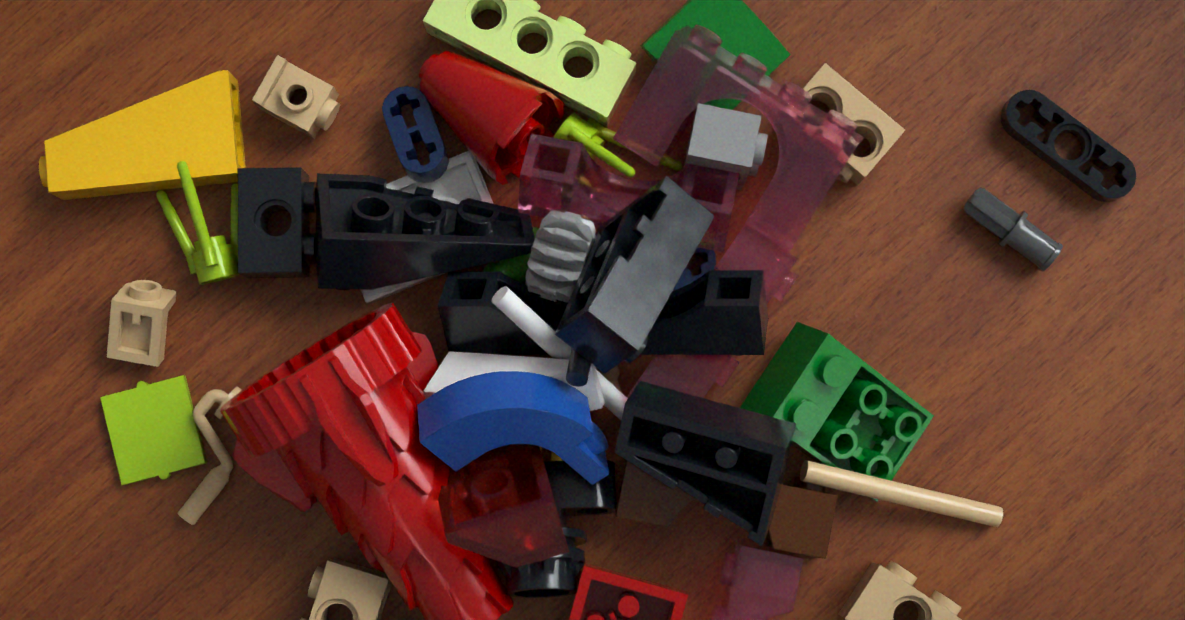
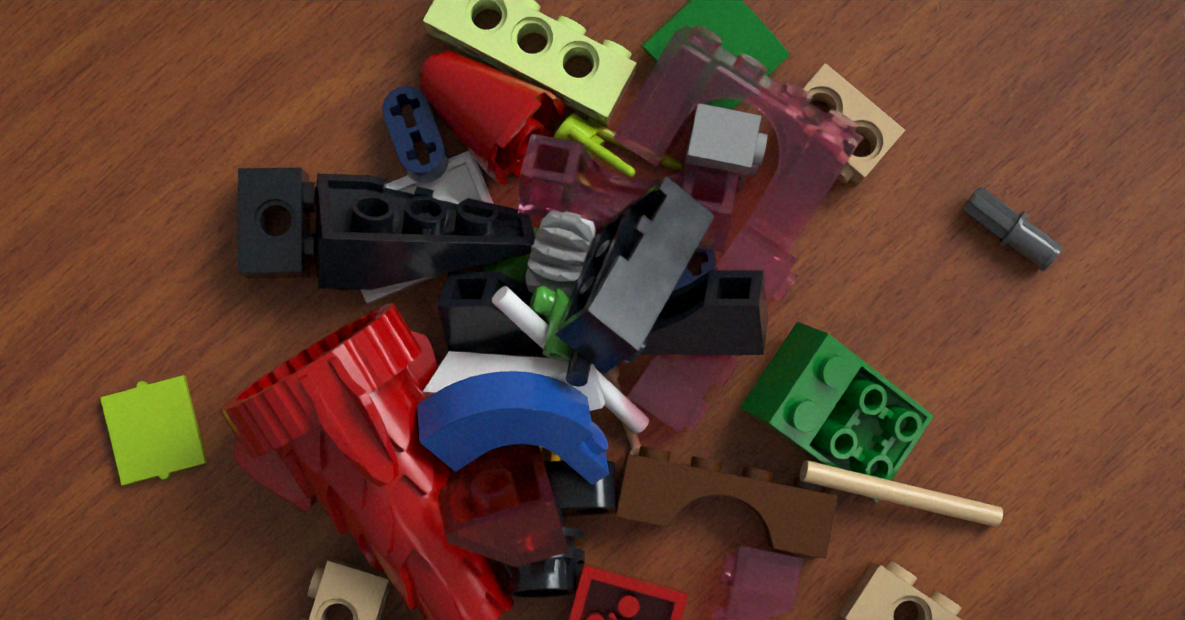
(139, 322): tan bracket -> none
(144, 142): yellow slope -> none
(212, 256): lime plant -> none
(218, 476): tan piece -> none
(279, 86): tan brick -> none
(552, 306): none -> bright green arm
(710, 451): black wedge -> none
(1091, 178): black beam -> none

